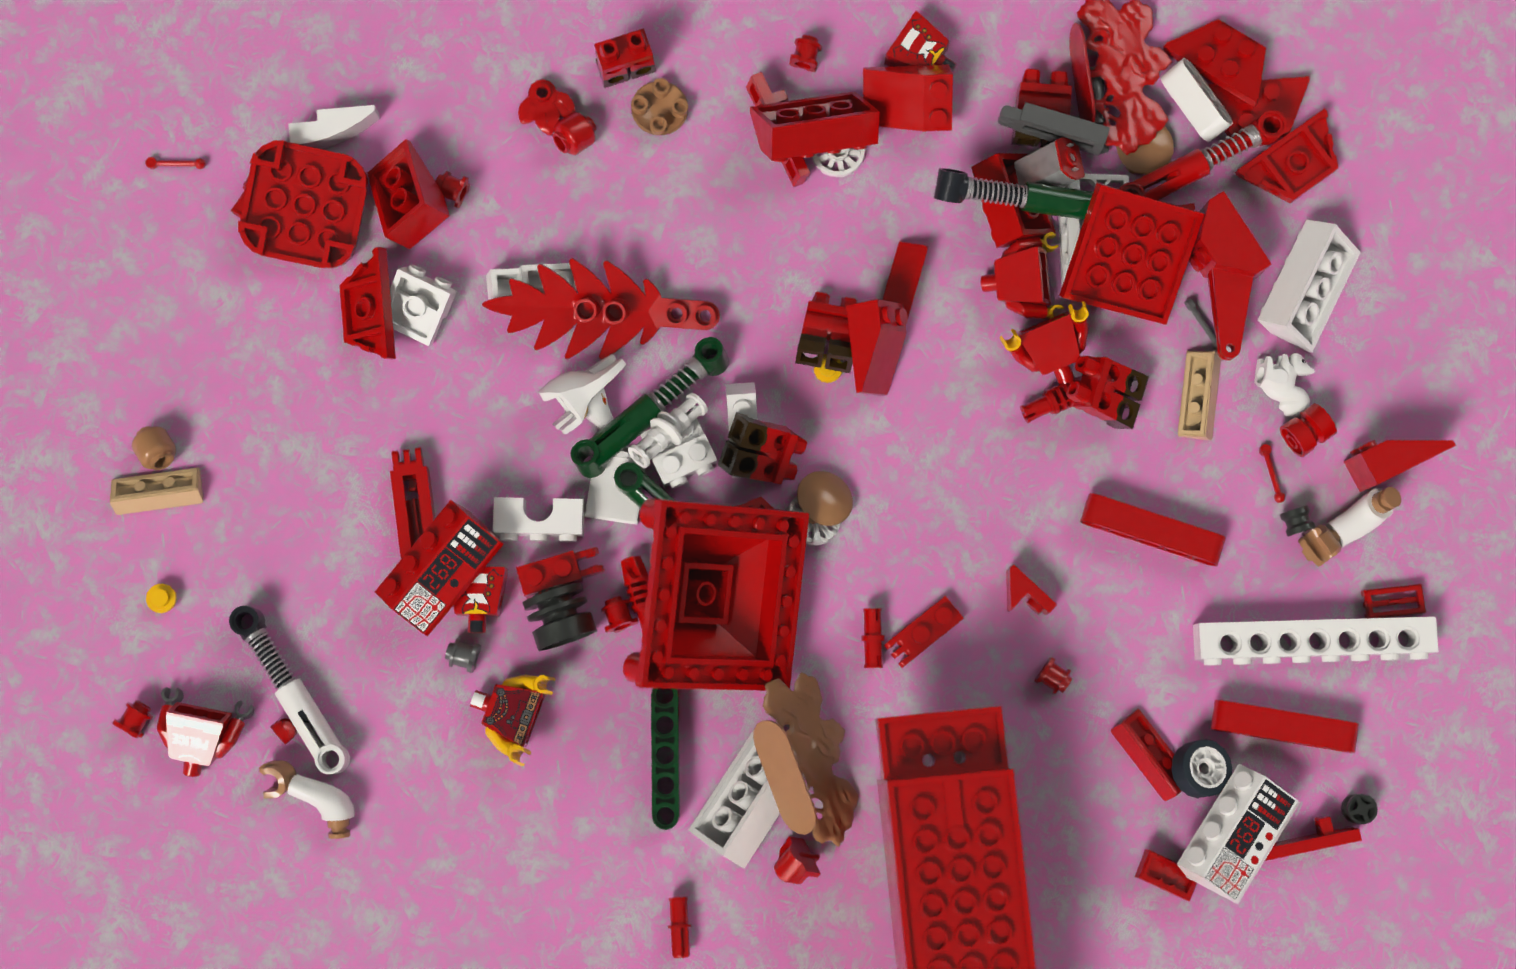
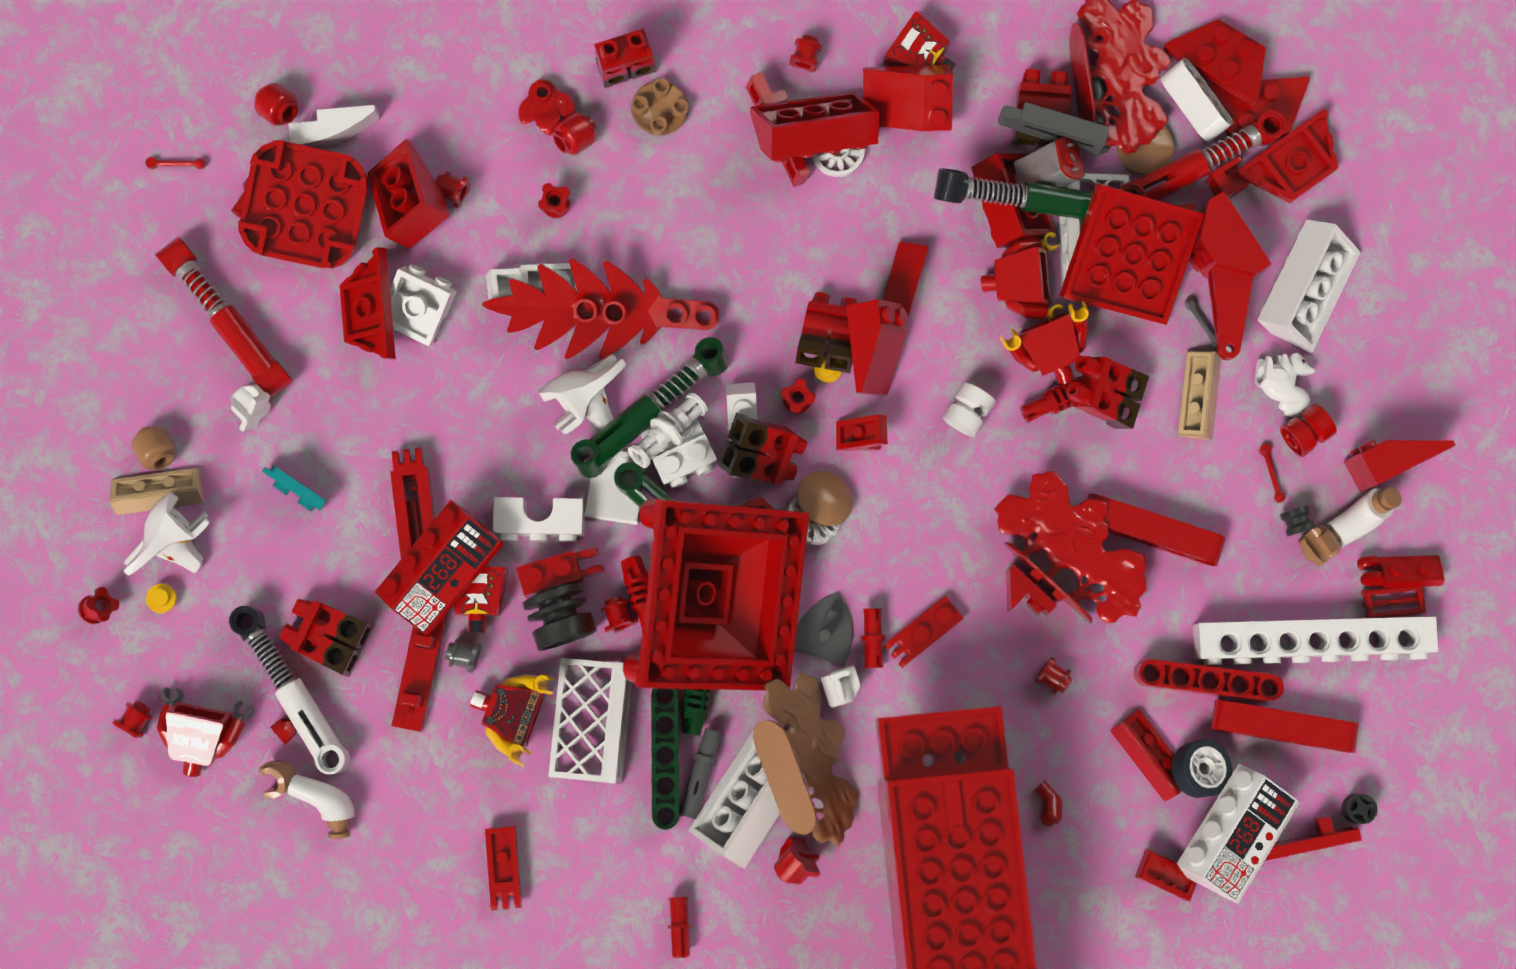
(97, 607): none -> red brick
(168, 537): none -> white piece
(225, 319): none -> red piece
(250, 405): none -> white piece
(276, 104): none -> red head
(286, 483): none -> teal hinge
(316, 635): none -> hips
(418, 678): none -> red hinge
(503, 866): none -> red hinge
(552, 194): none -> red brick
(615, 728): none -> white fence
(694, 710): none -> dark green hinge
(701, 771): none -> dark grey pin
(798, 388): none -> red brick
(826, 630): none -> dark grey shield
(841, 686): none -> white piece
(862, 433): none -> red slope
(968, 410): none -> white wheel
(1053, 804): none -> red arm
(1073, 541): none -> red plant
(1222, 680): none -> red beam
(1226, 180): none -> red panel
(1402, 571): none -> red hinge

